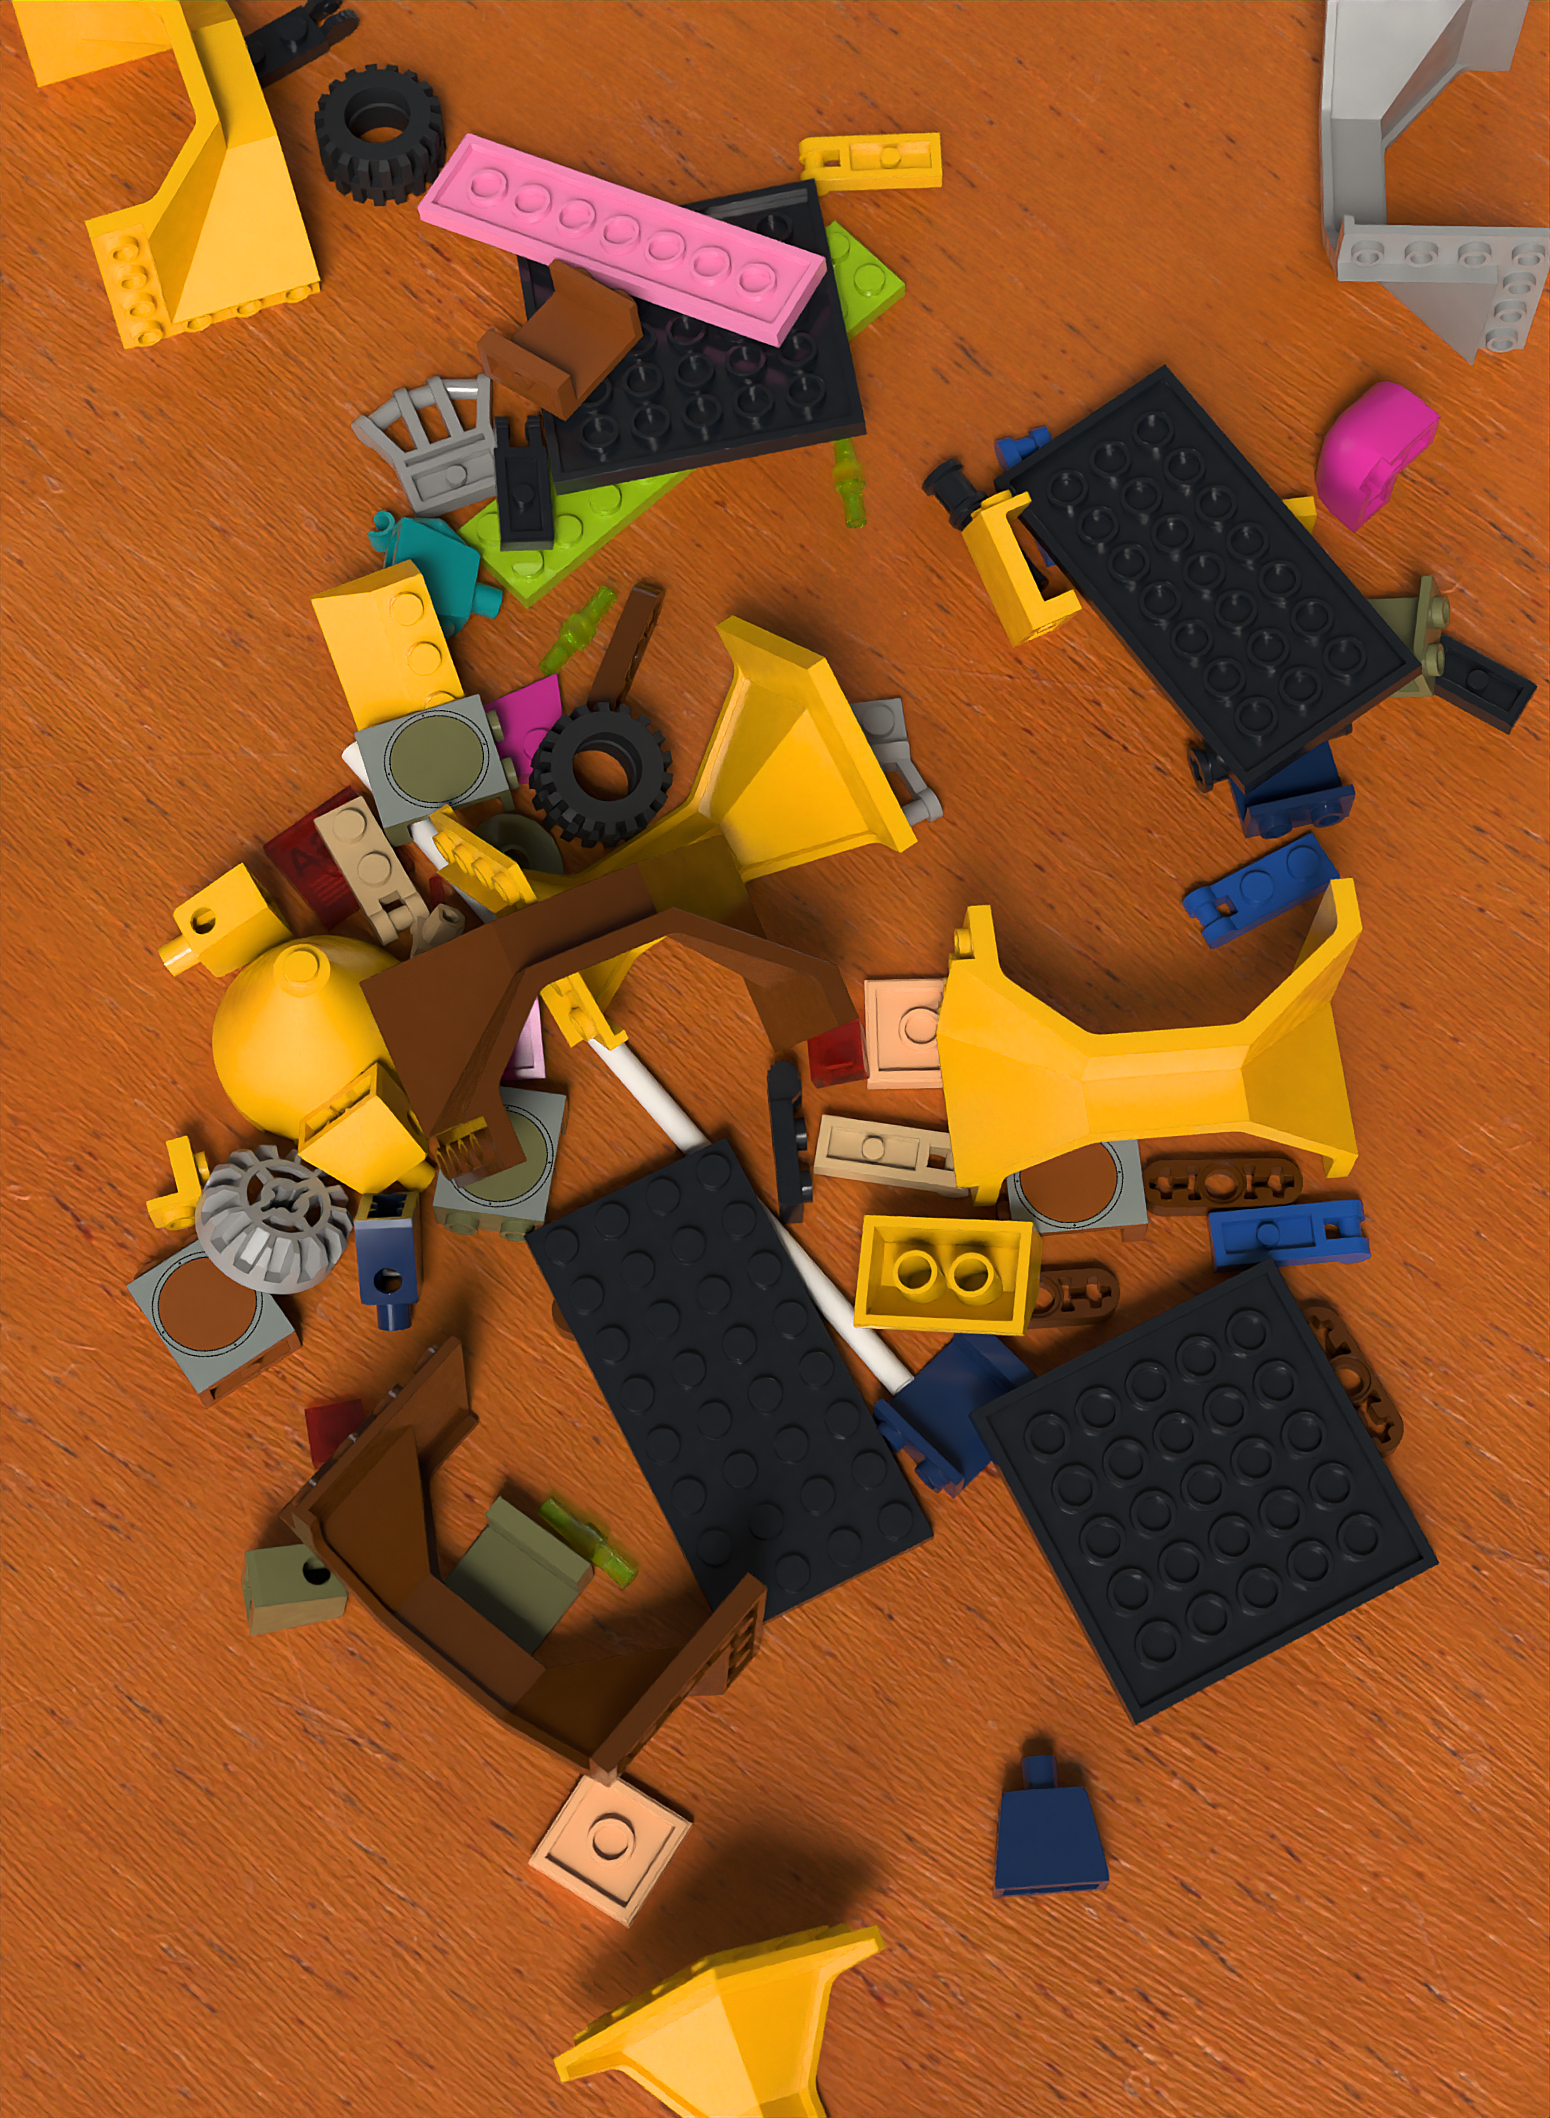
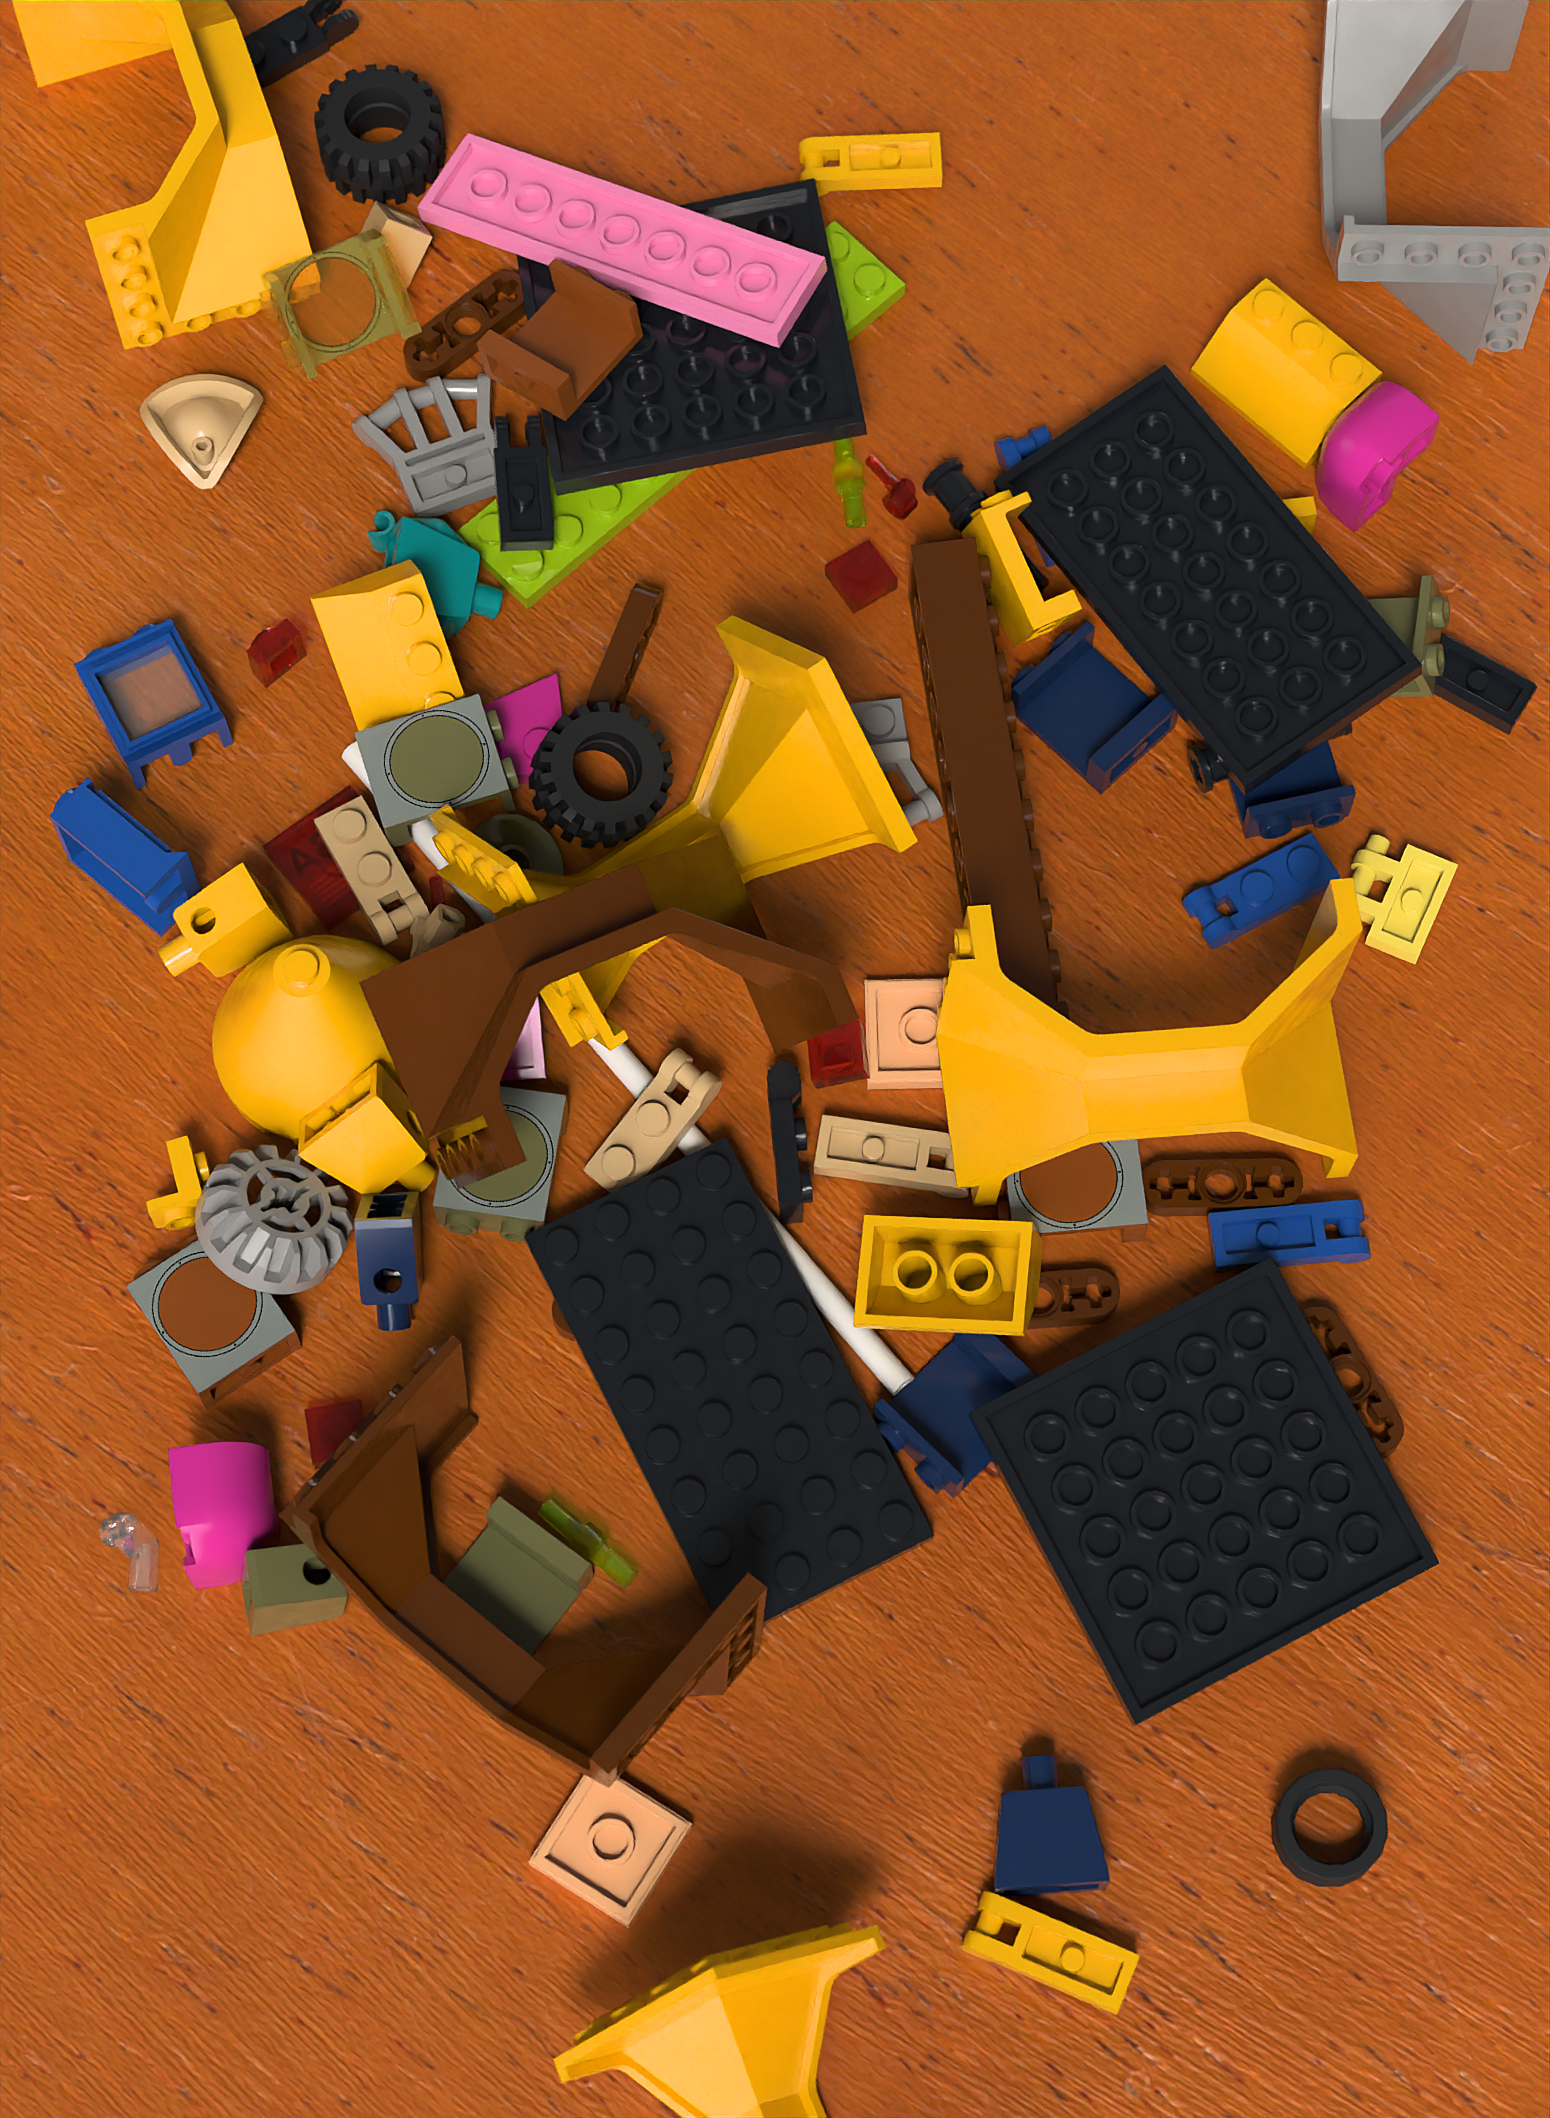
(123, 856): none -> blue window
(139, 1544): none -> clear arm
(151, 698): none -> blue window
(201, 422): none -> tan hat
(222, 1507): none -> dark pink brick
(275, 652): none -> clear red plate
(338, 301): none -> clear yellow panel
(405, 237): none -> tan panel
(473, 305): none -> reddish brown beam
(577, 631): clear neon green bar -> none
(653, 1124): none -> tan plate
(861, 576): none -> clear red plate
(901, 496): none -> clear red hand
(978, 759): none -> reddish brown brick
(1052, 1953): none -> yellow plate
(1089, 710): none -> dark blue panel
(1283, 371): none -> yellow slope
(1359, 1794): none -> black tyre
(1411, 900): none -> light yellow plate

